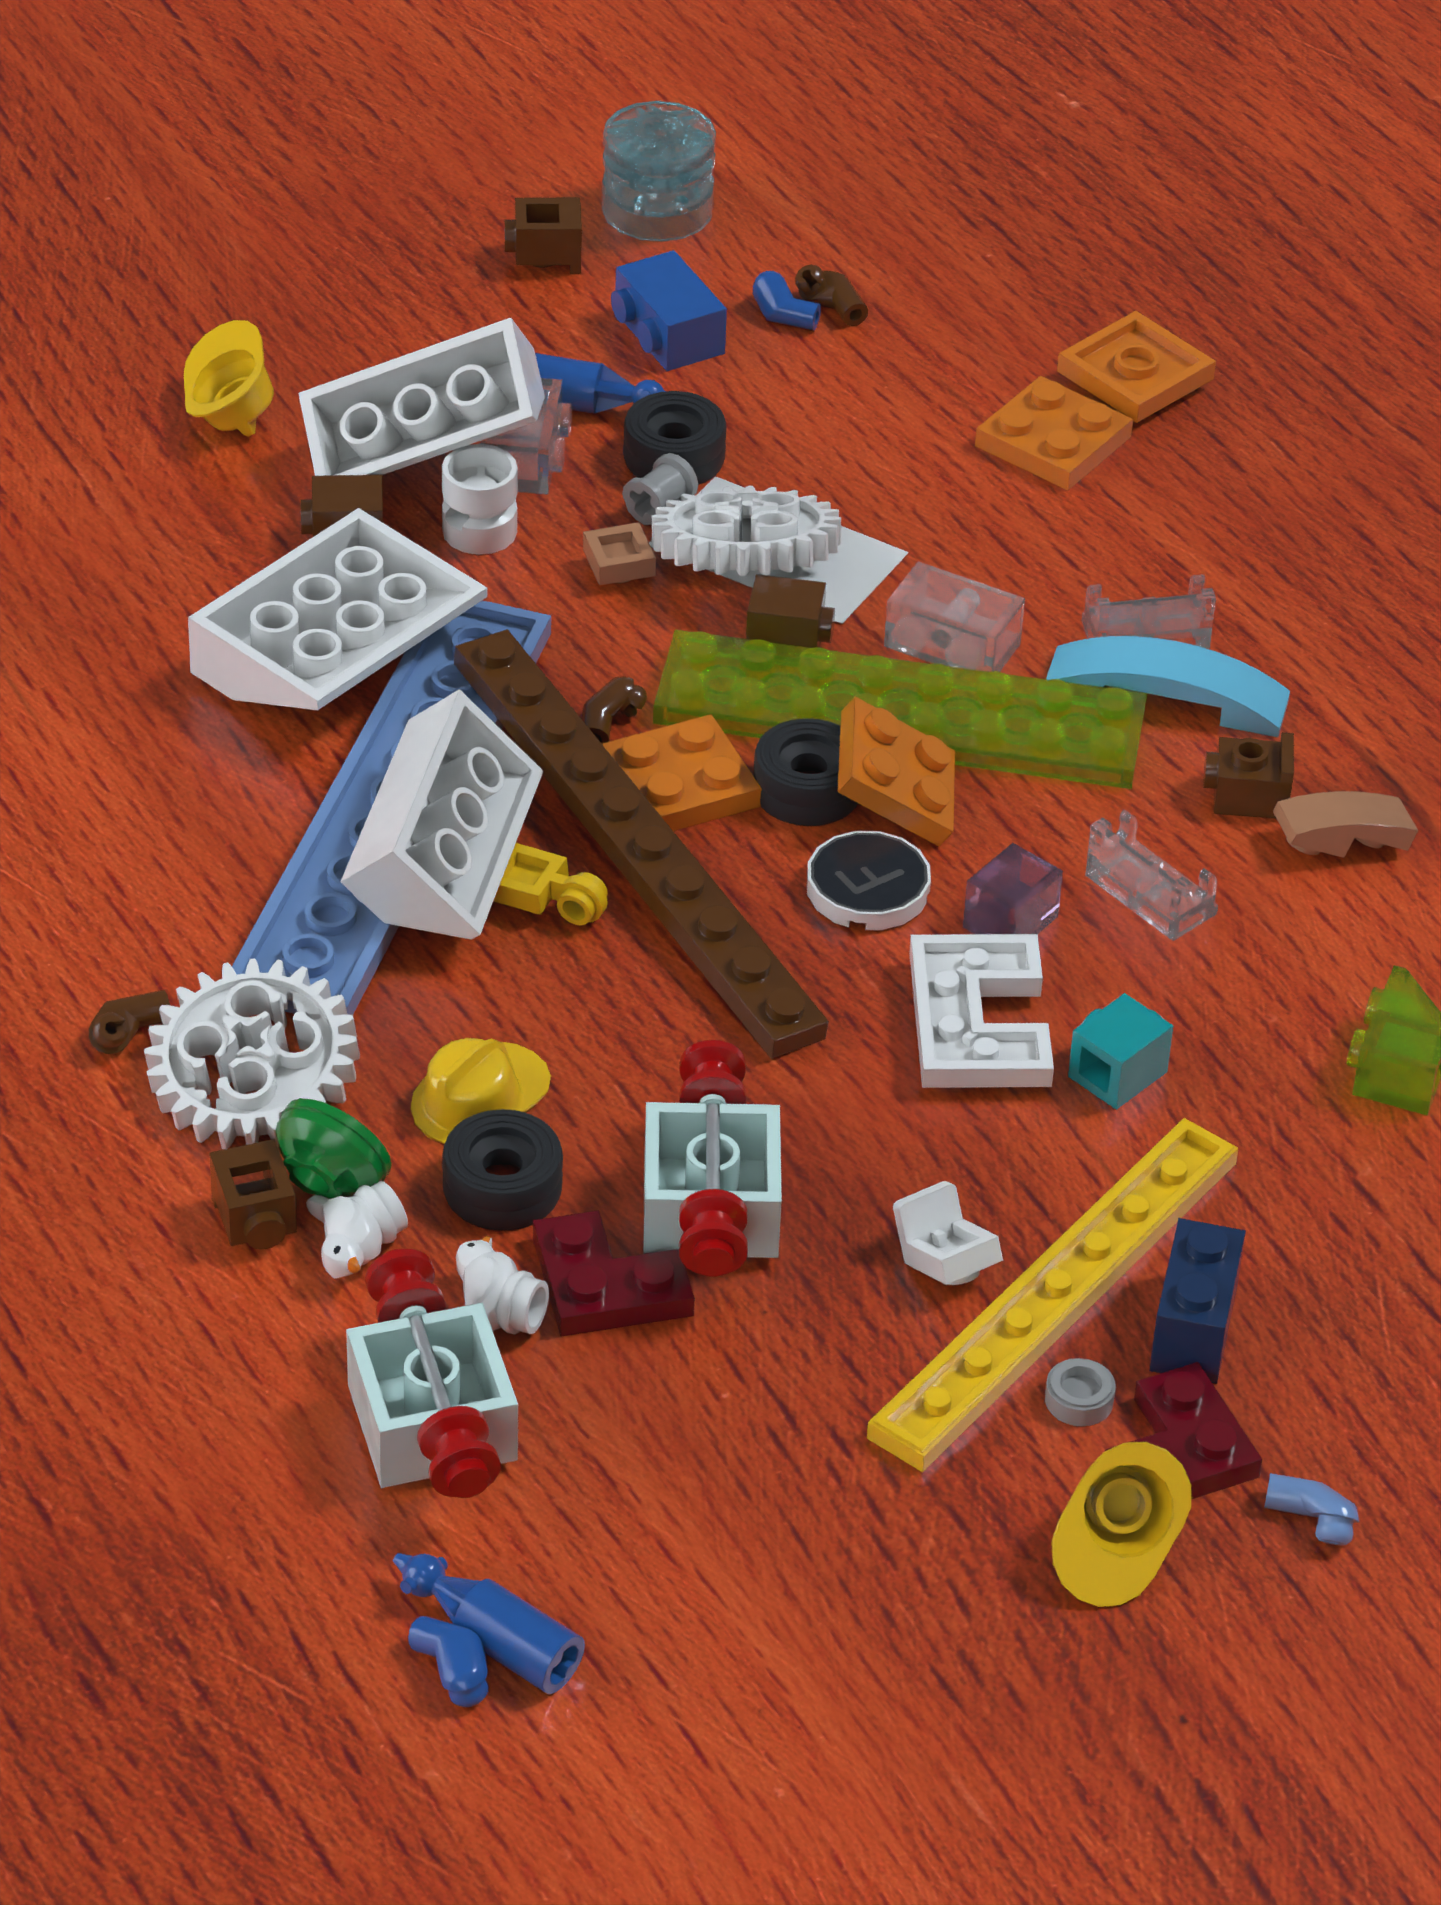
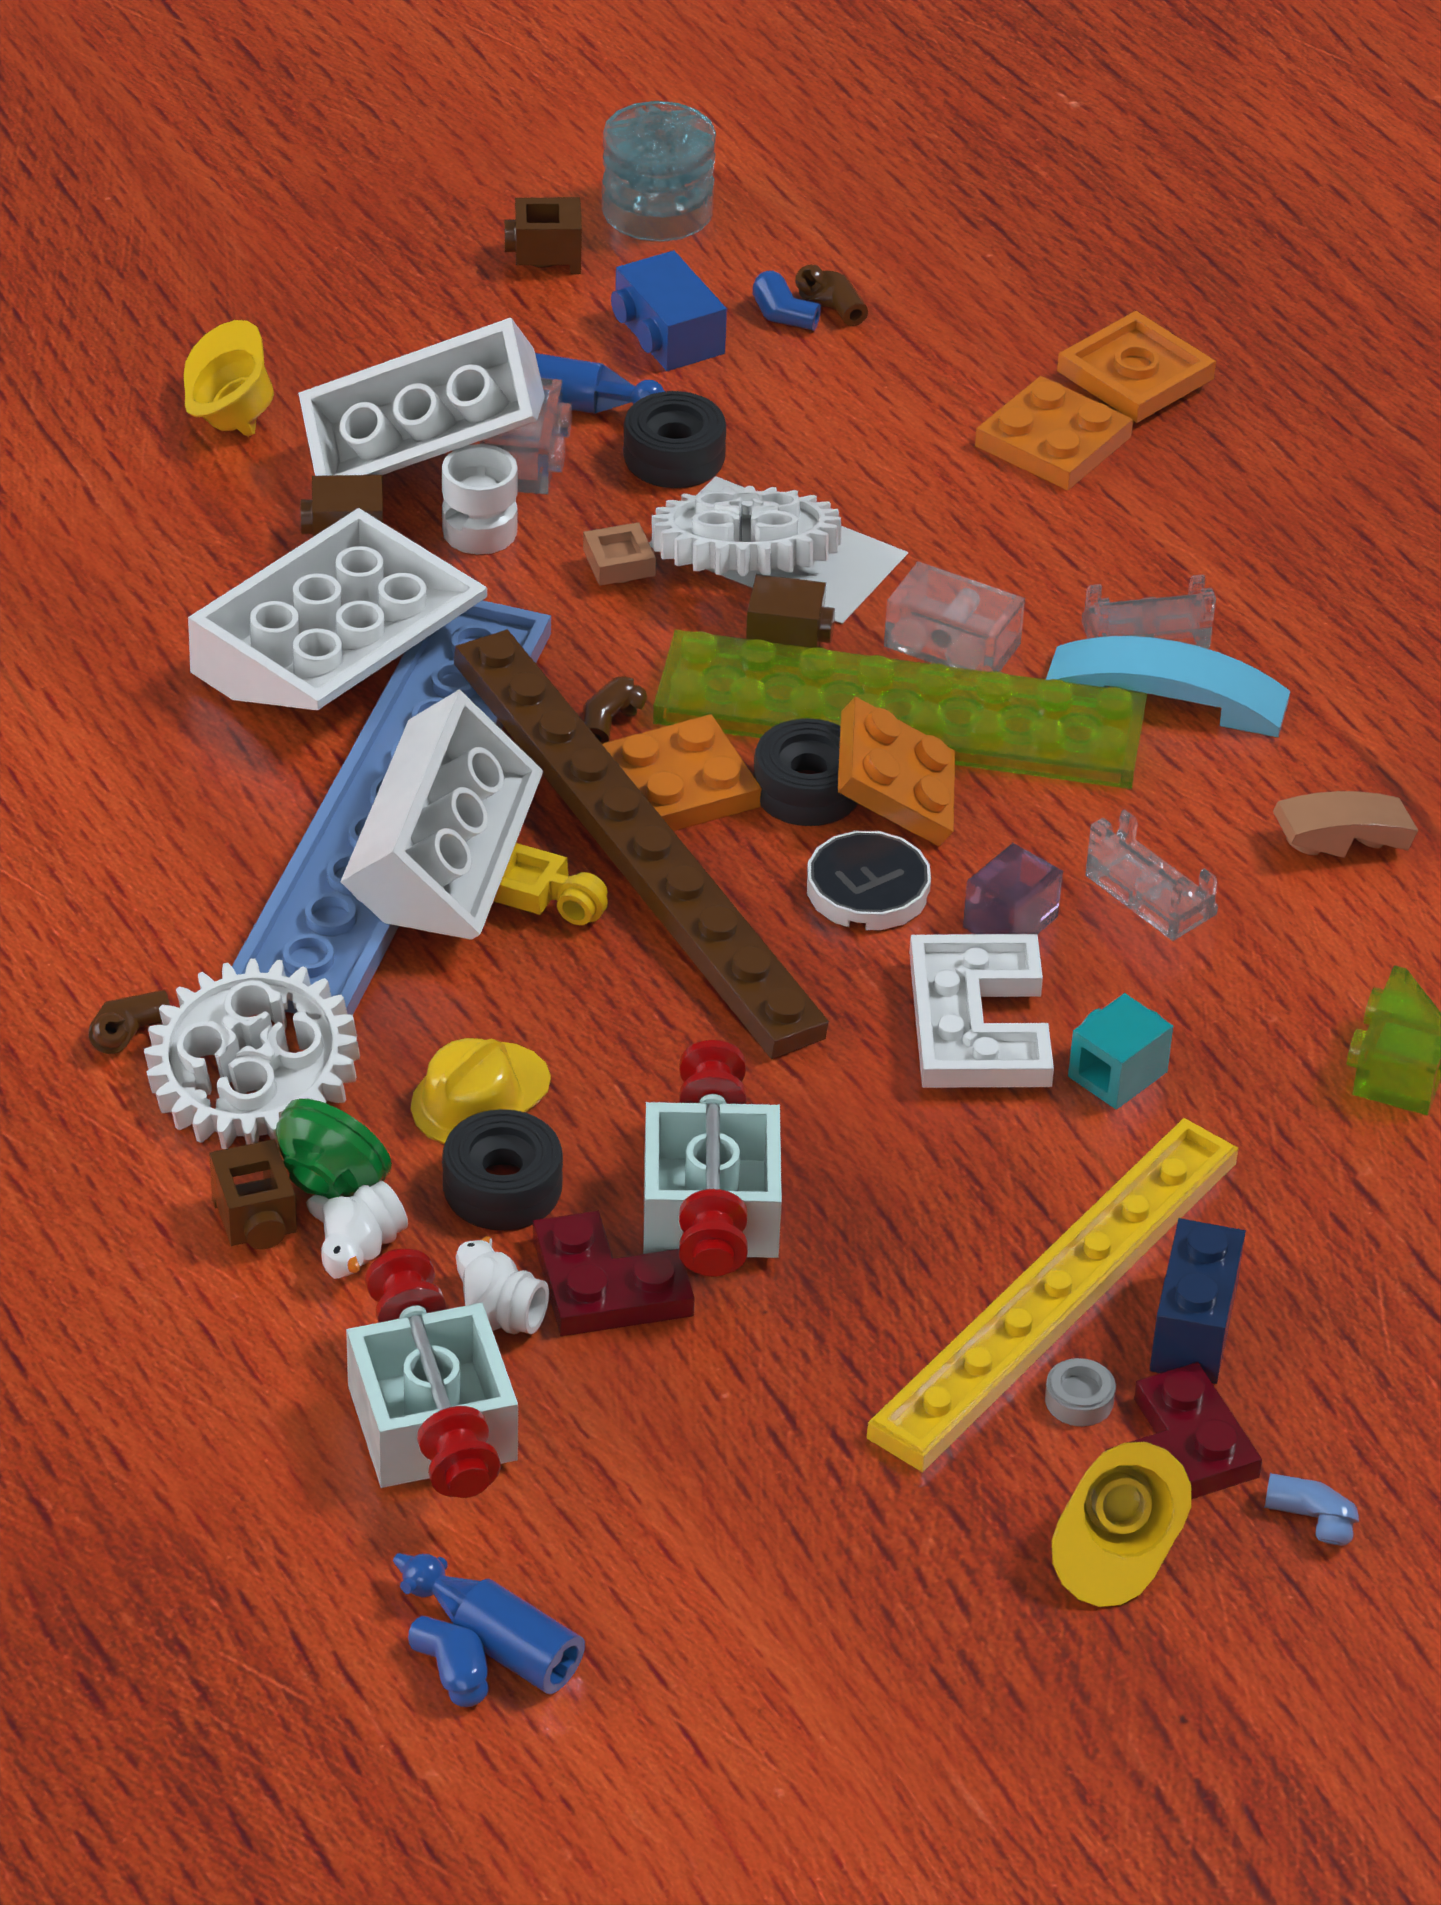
(666, 481): light grey bush -> none
(940, 1240): white bracket -> none
(1250, 775): reddish brown brick -> none

